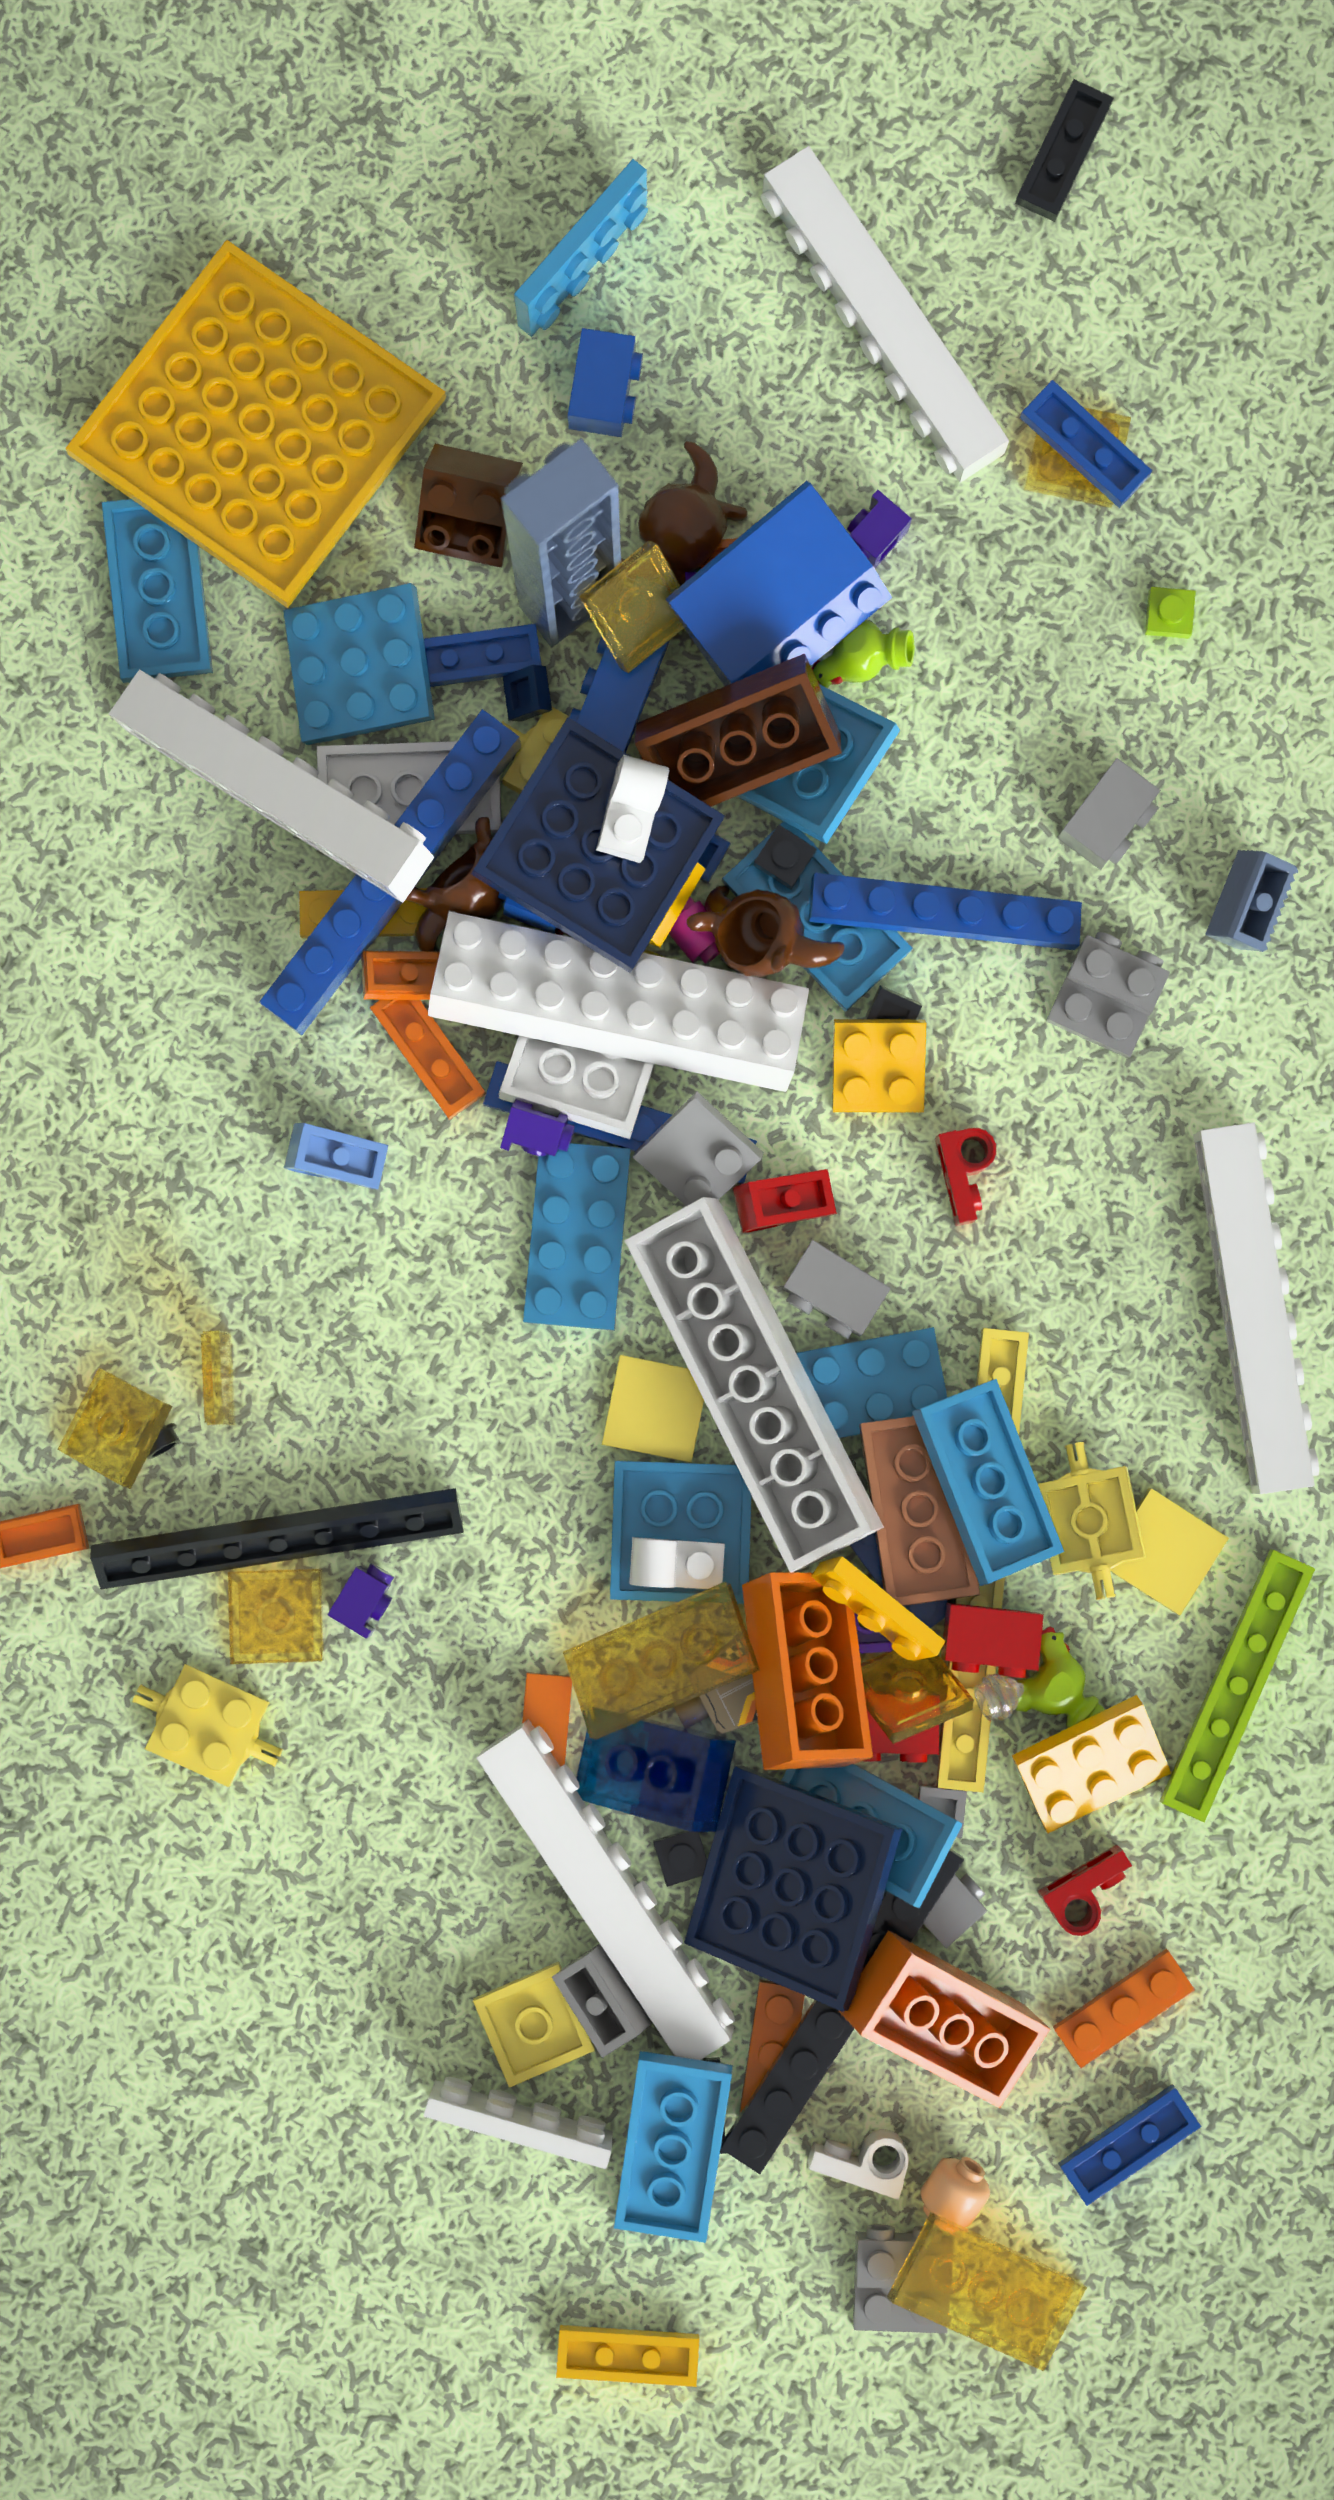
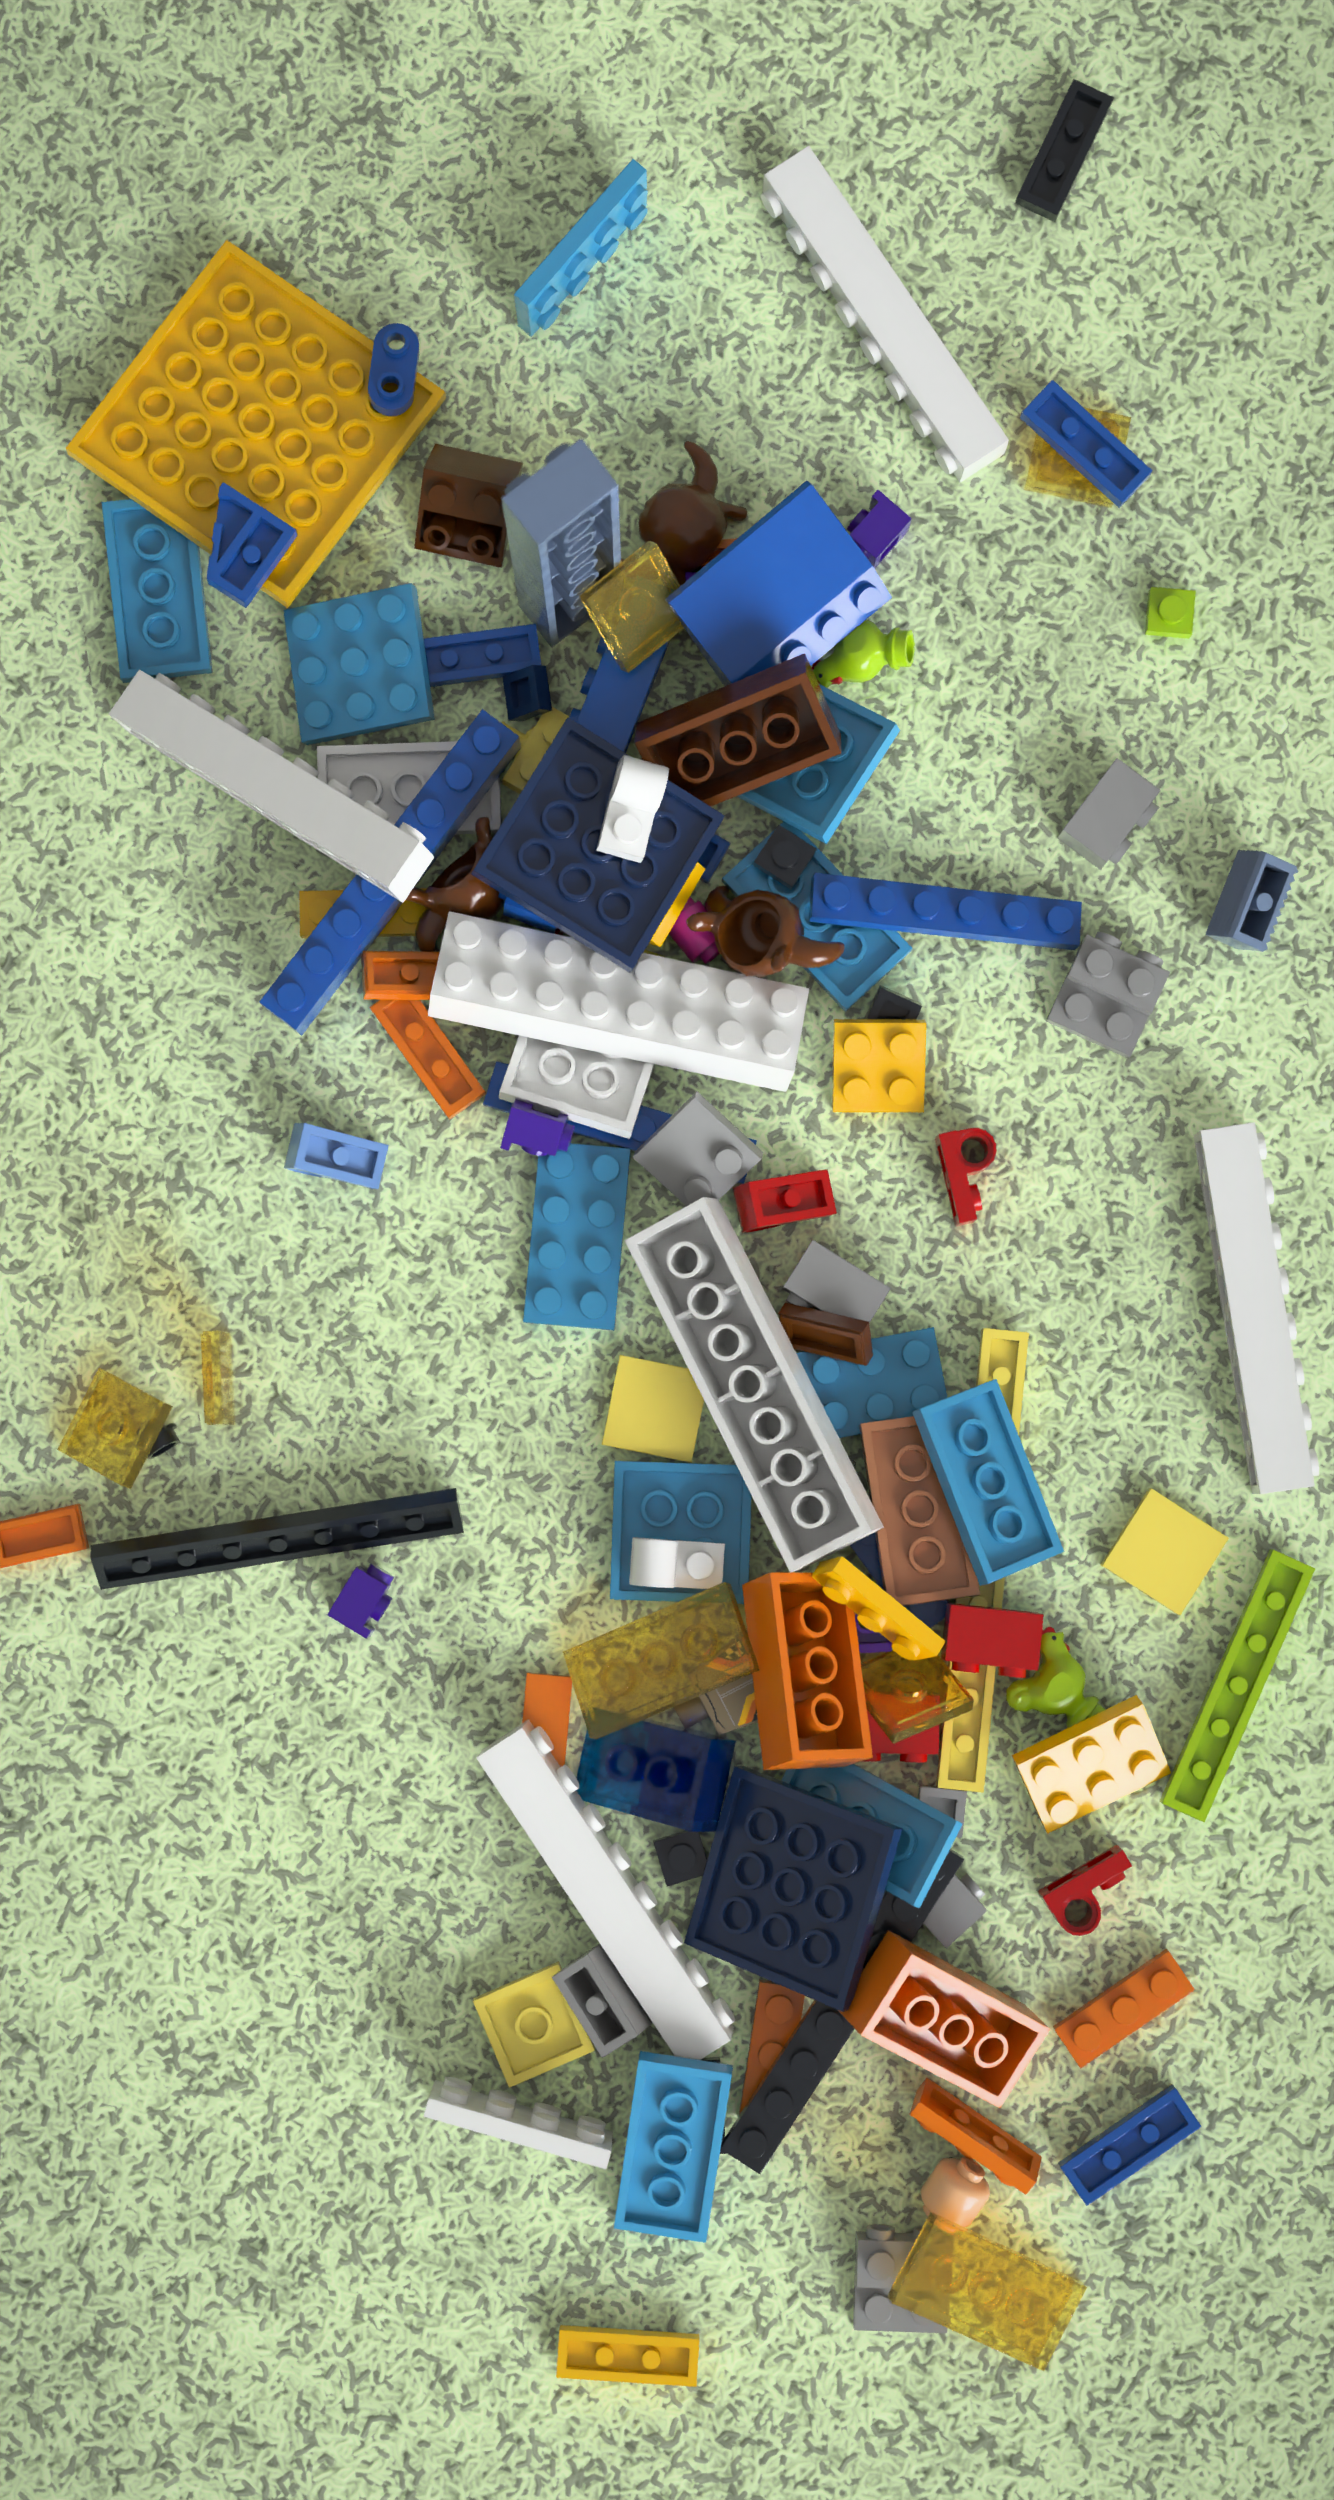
(207, 1725): light yellow plate -> none
(245, 546): none -> blue wing
(275, 1616): clear yellow tile -> none
(393, 367): none -> blue plate
(603, 381): blue brick -> none
(827, 1333): none -> reddish brown tile
(837, 2162): white plate -> none
(975, 2136): none -> orange plate
(998, 1696): clear plate -> none
(1093, 1520): light yellow plate -> none

